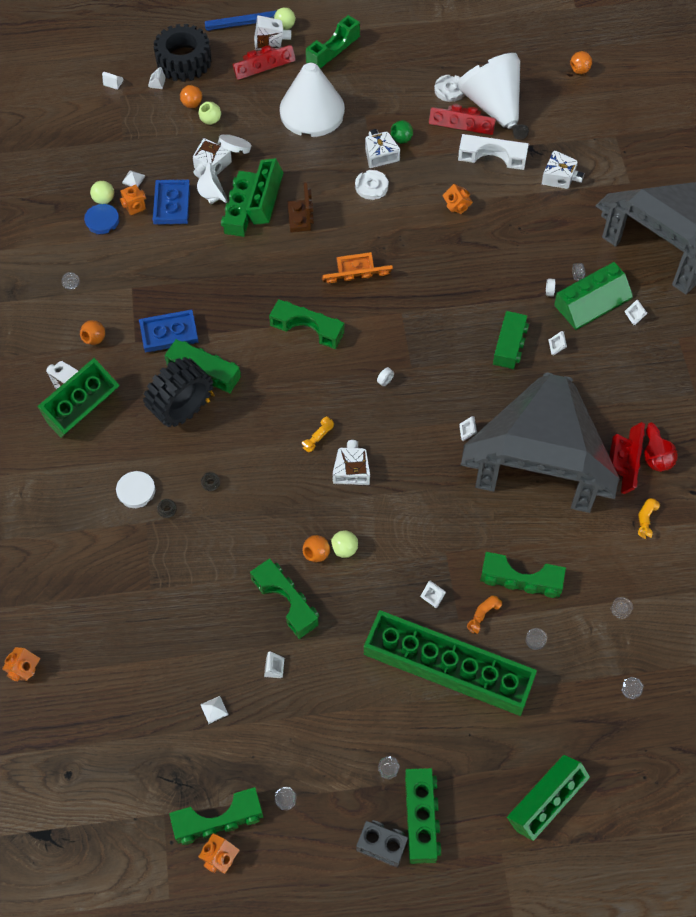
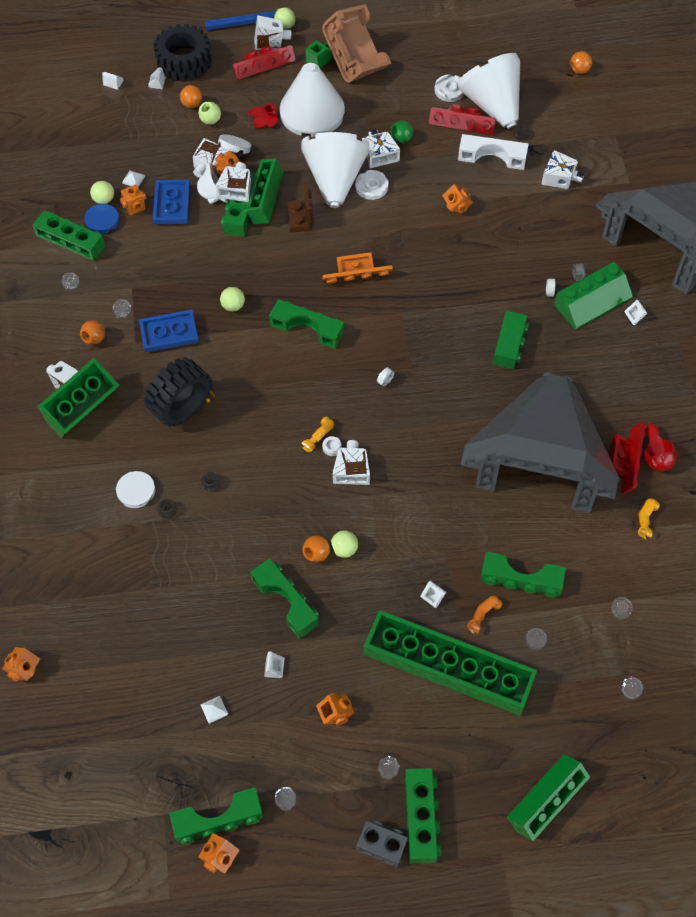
(69, 235): none -> green brick
(121, 308): none -> clear tile
(224, 374): green brick -> none
(225, 160): none -> orange brick
(232, 299): none -> yellowish green piece
(234, 183): none -> white torso
(264, 116): none -> red plate
(331, 446): none -> white tile
(334, 163): none -> white cone
(335, 709): none -> orange brick
(352, 43): none -> nougat windscreen
(468, 428): white slope -> none
(557, 343): white slope -> none

